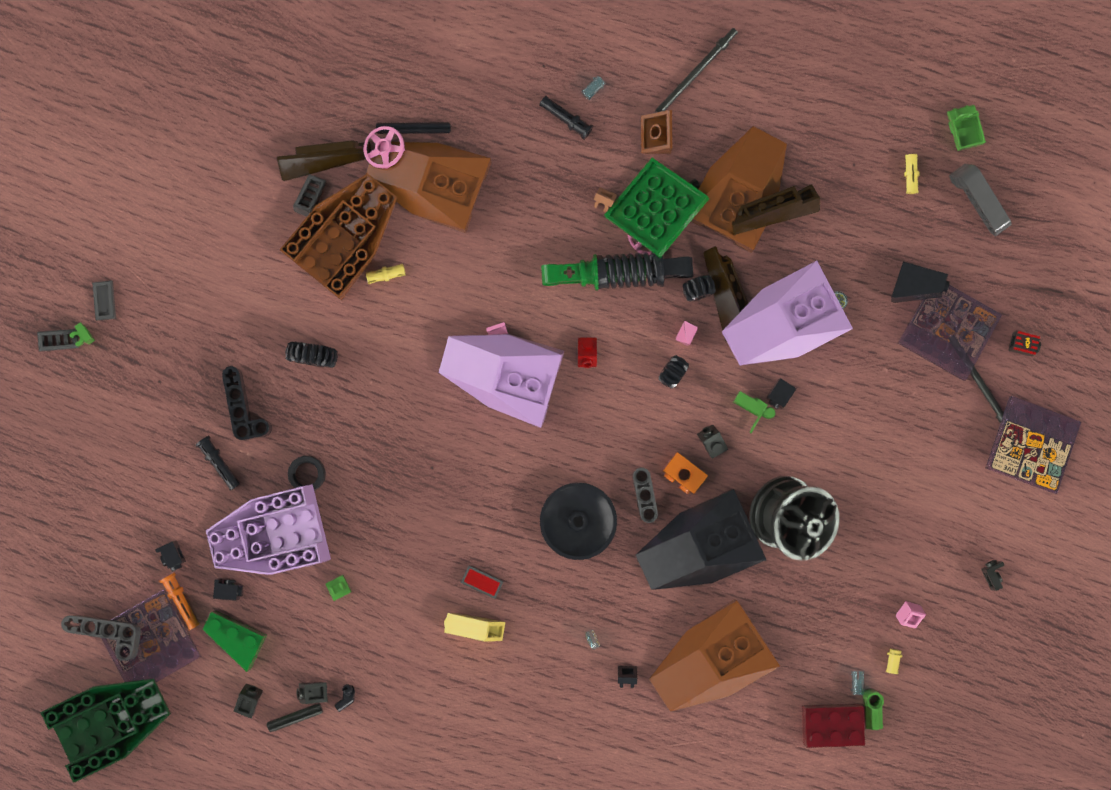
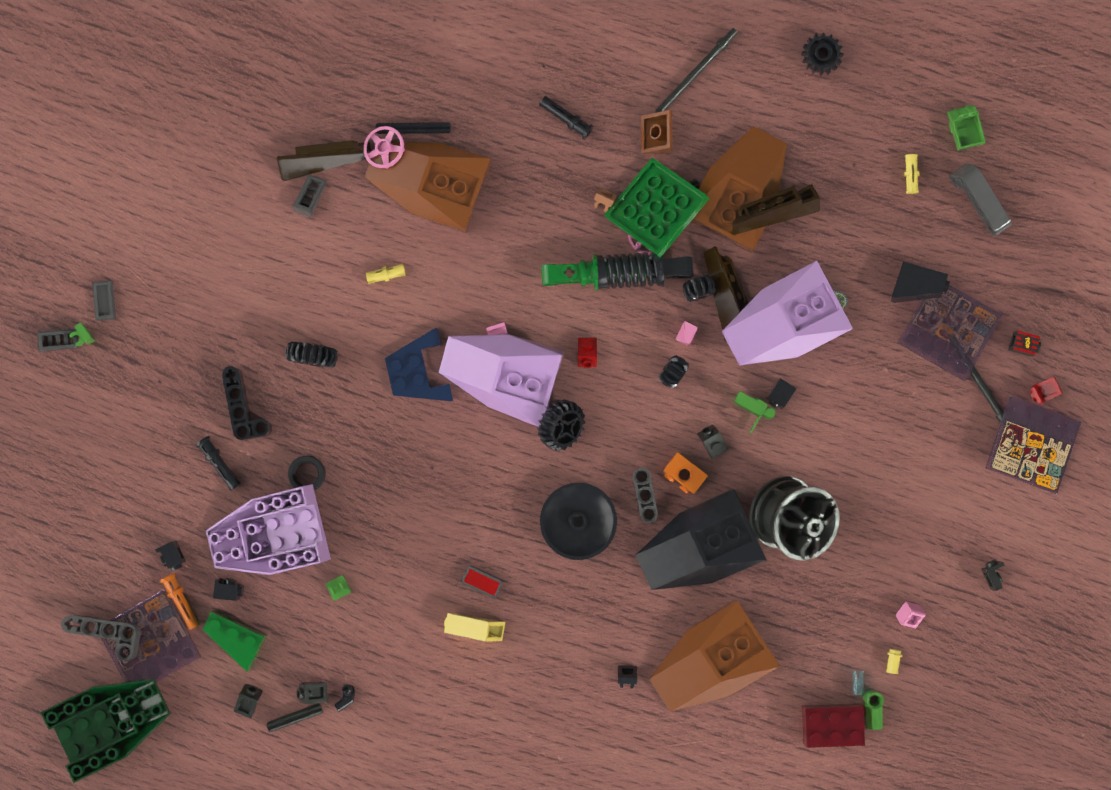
(342, 234): dark orange wedge -> none
(409, 374): none -> dark blue wing
(561, 425): none -> black gear
(592, 639): clear light blue tile -> none
(593, 87): clear light blue pin -> none
(825, 44): none -> black gear
(1046, 390): none -> red bracket

